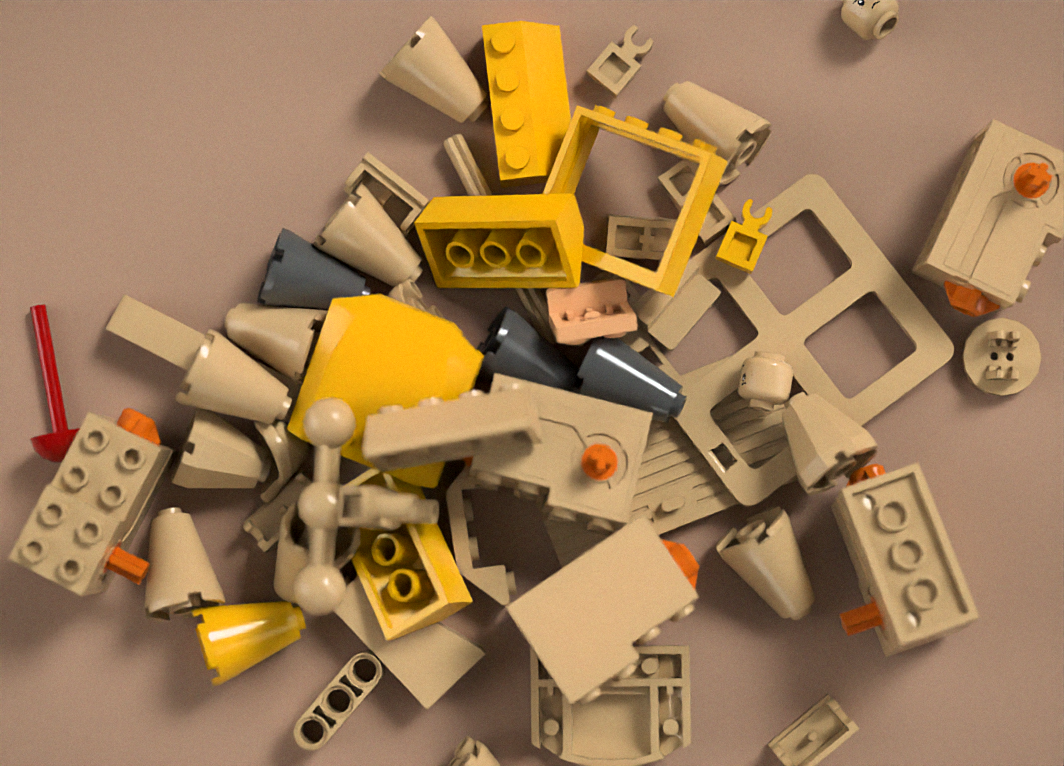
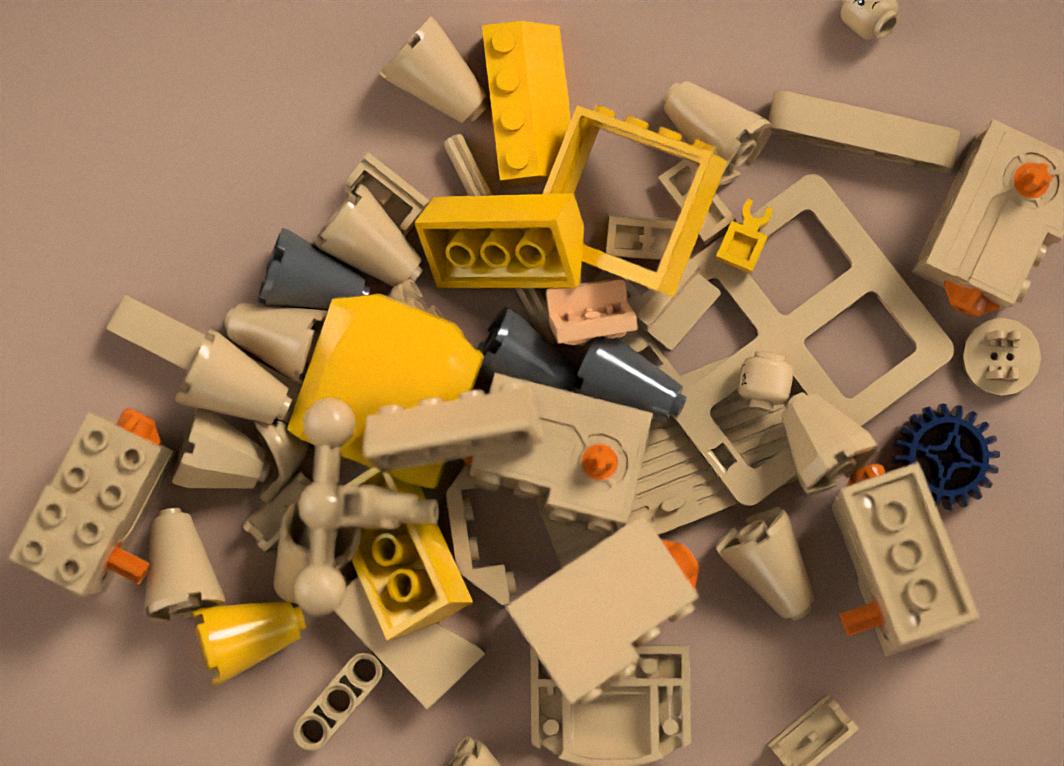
(52, 445): red piece -> none
(617, 65): tan plate -> none
(863, 131): none -> tan beam
(950, 440): none -> dark blue gear

